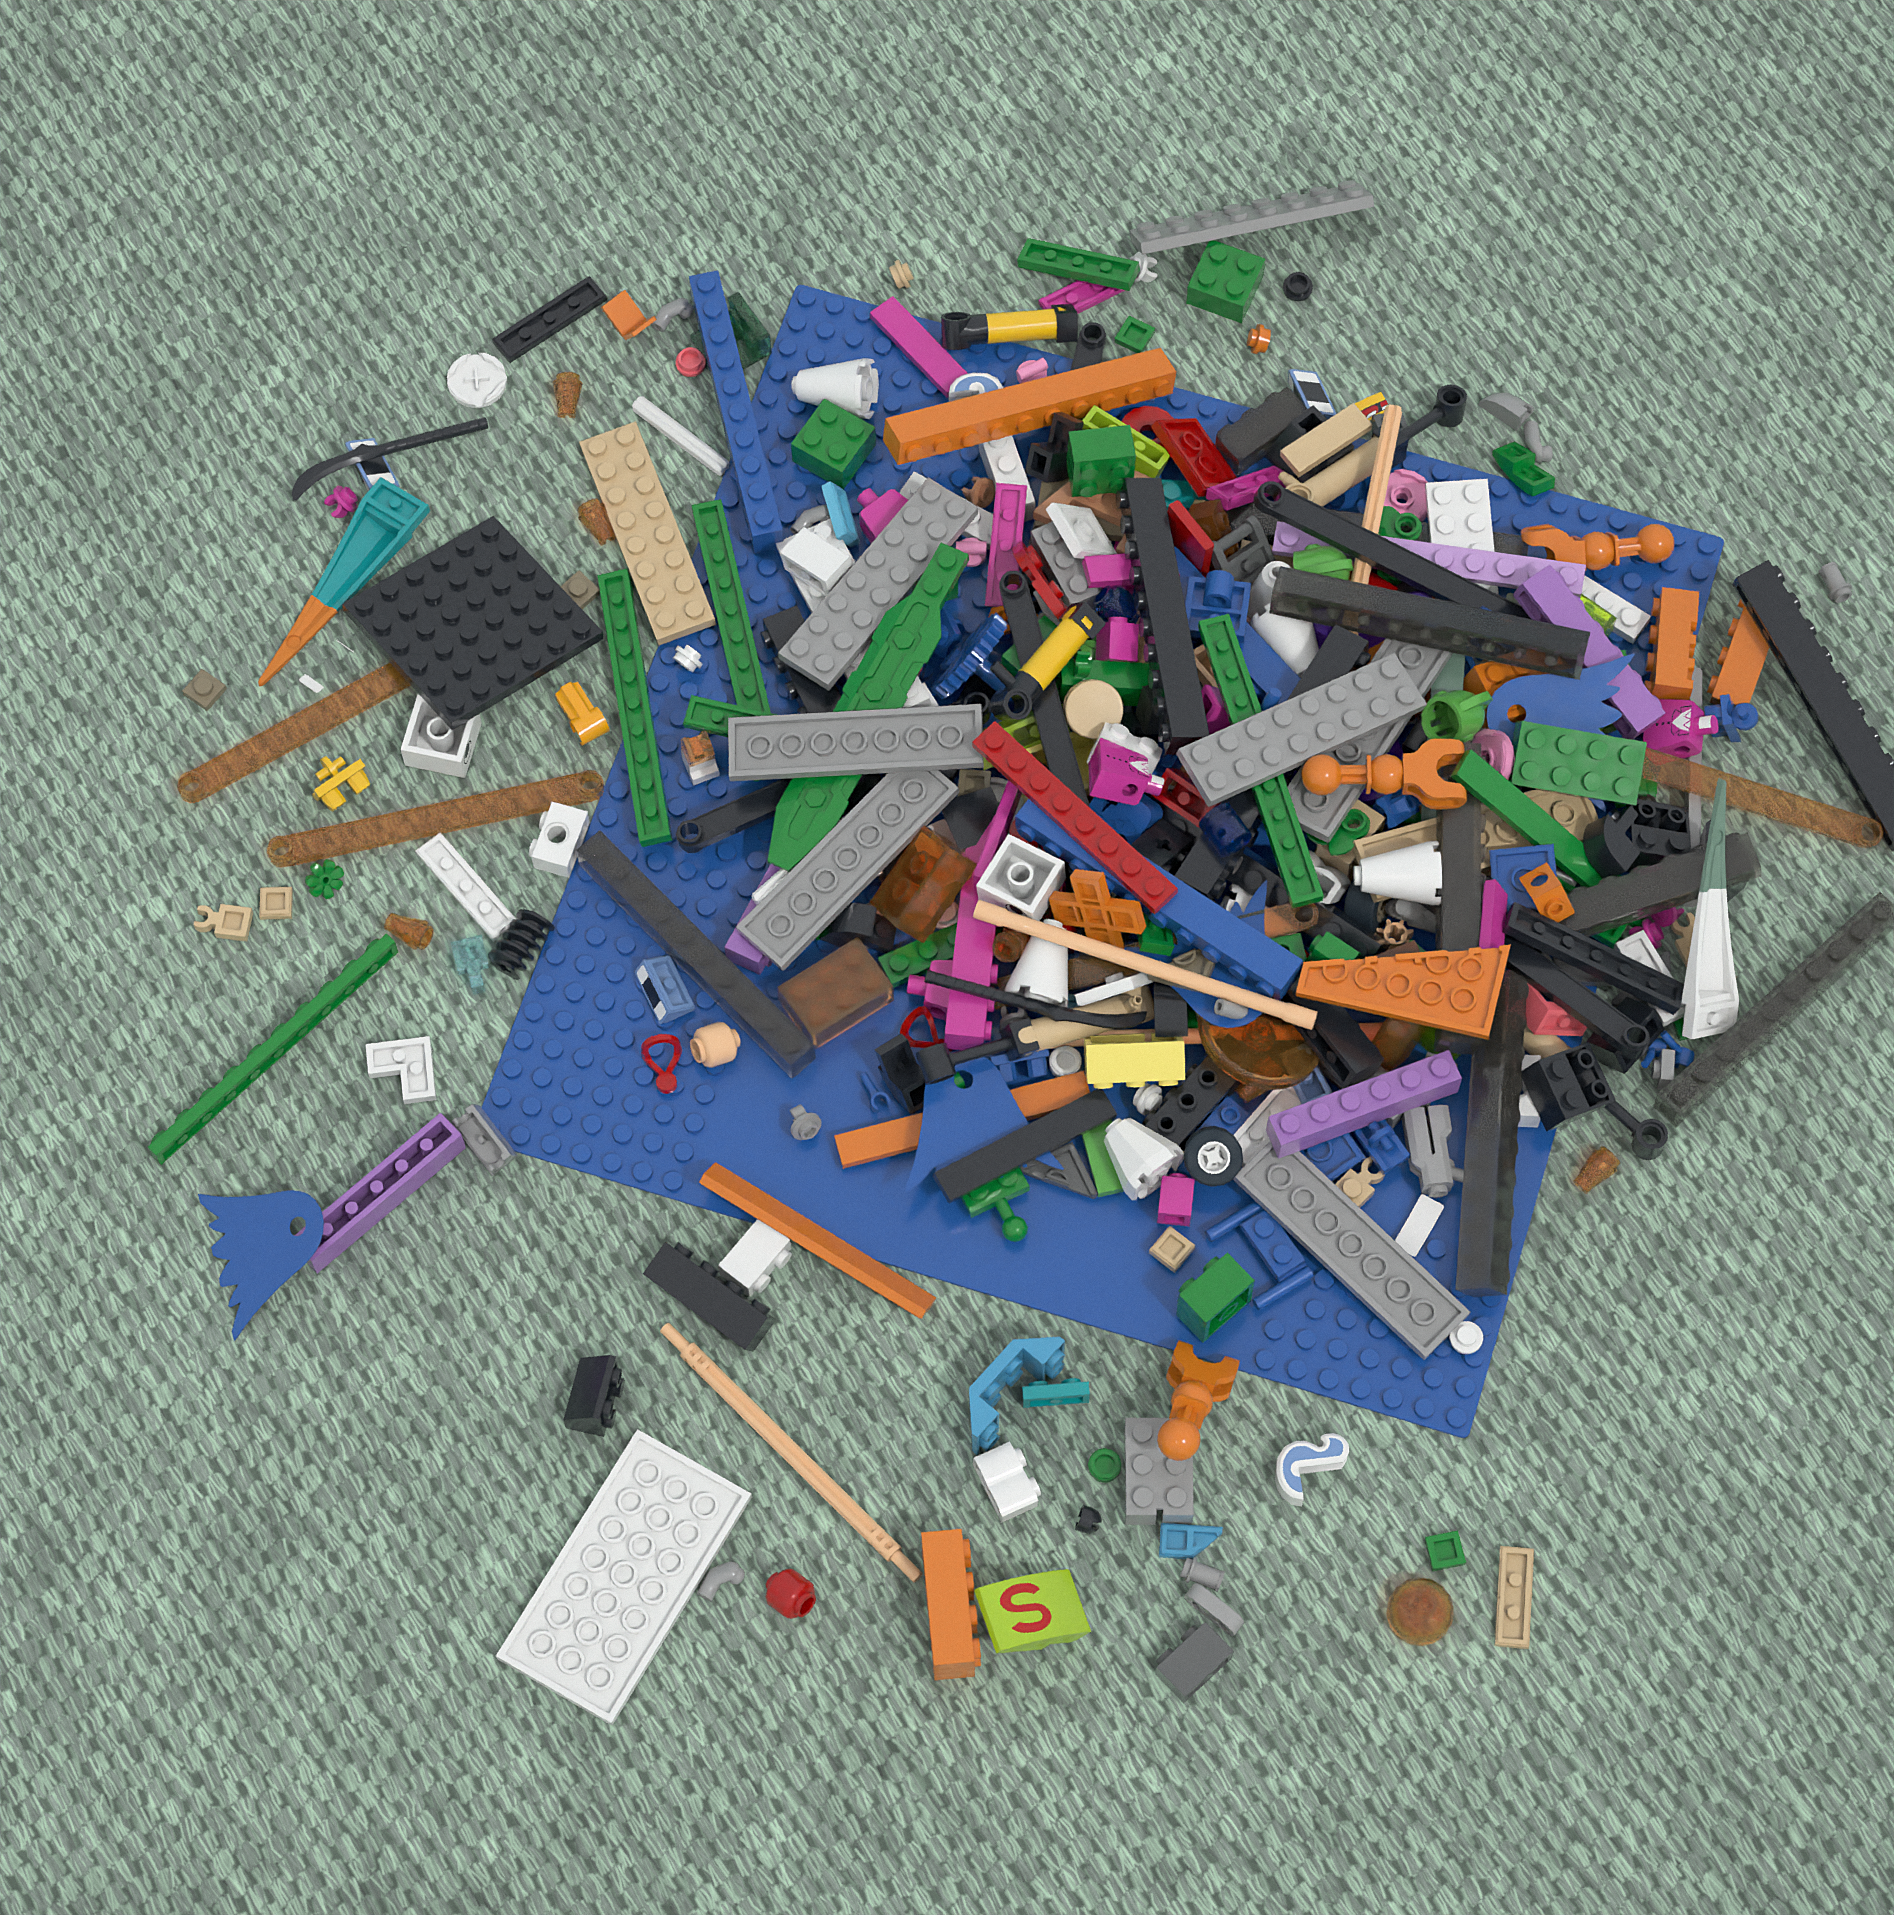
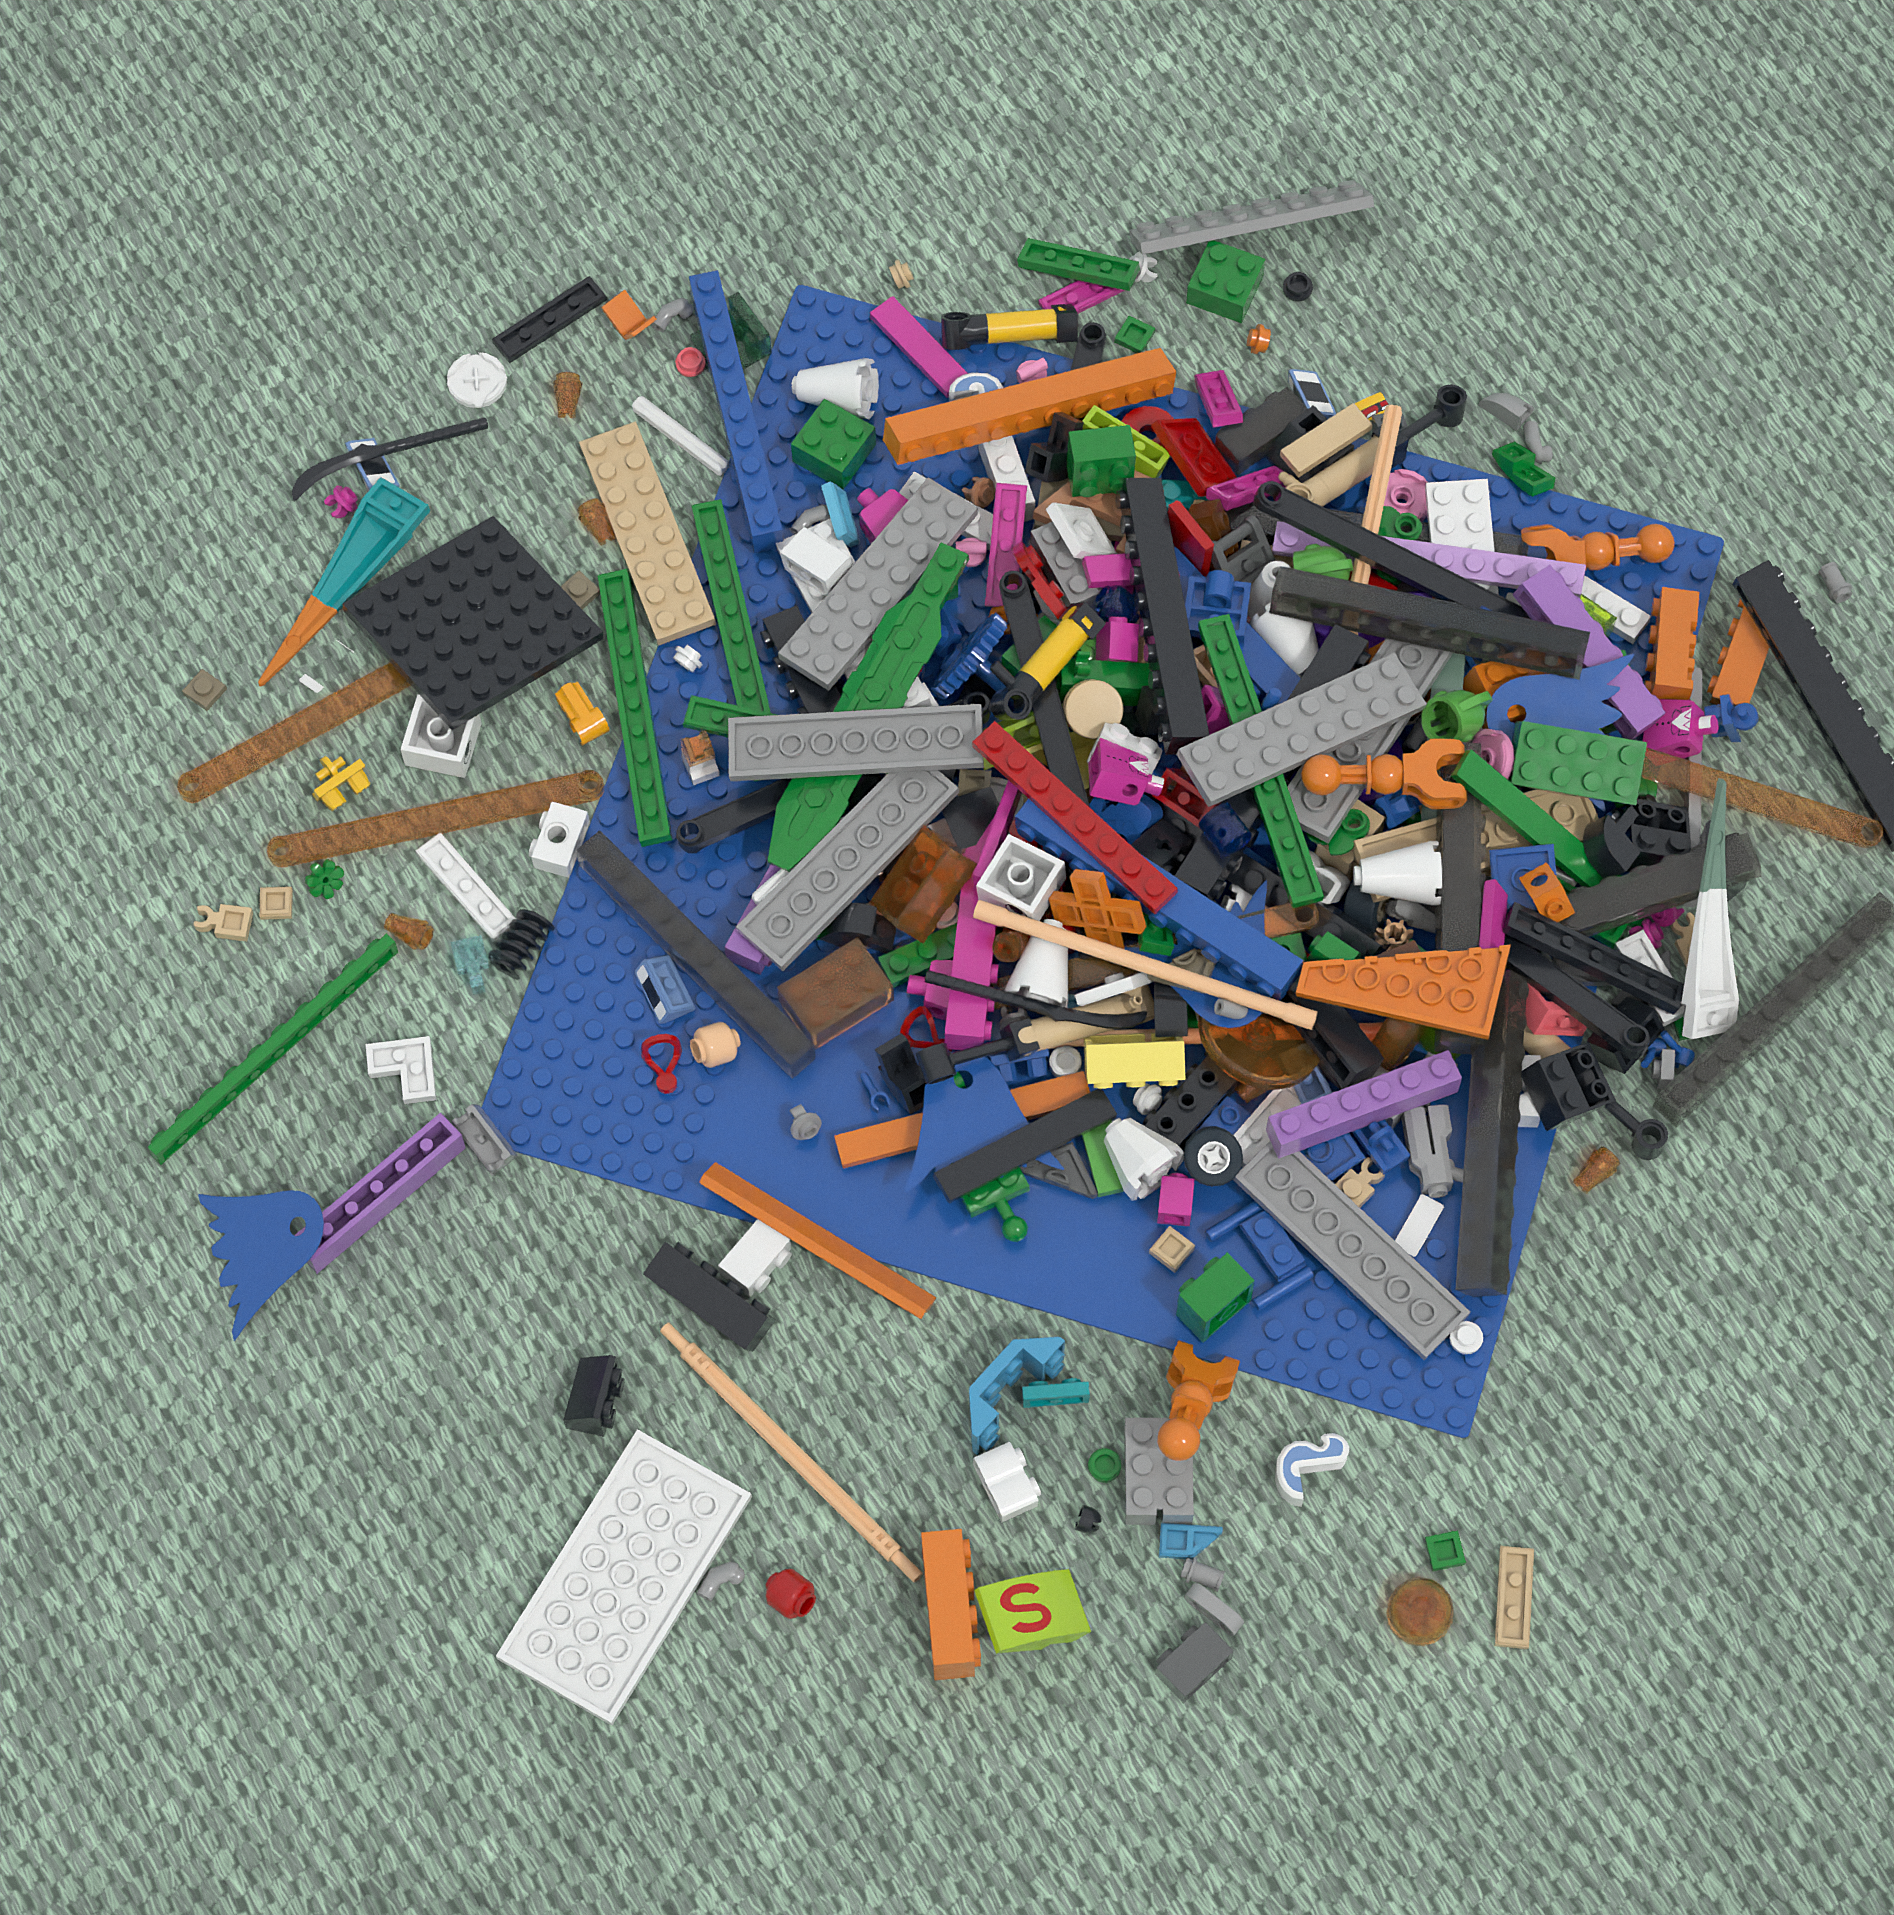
(1218, 398): none -> dark pink tile

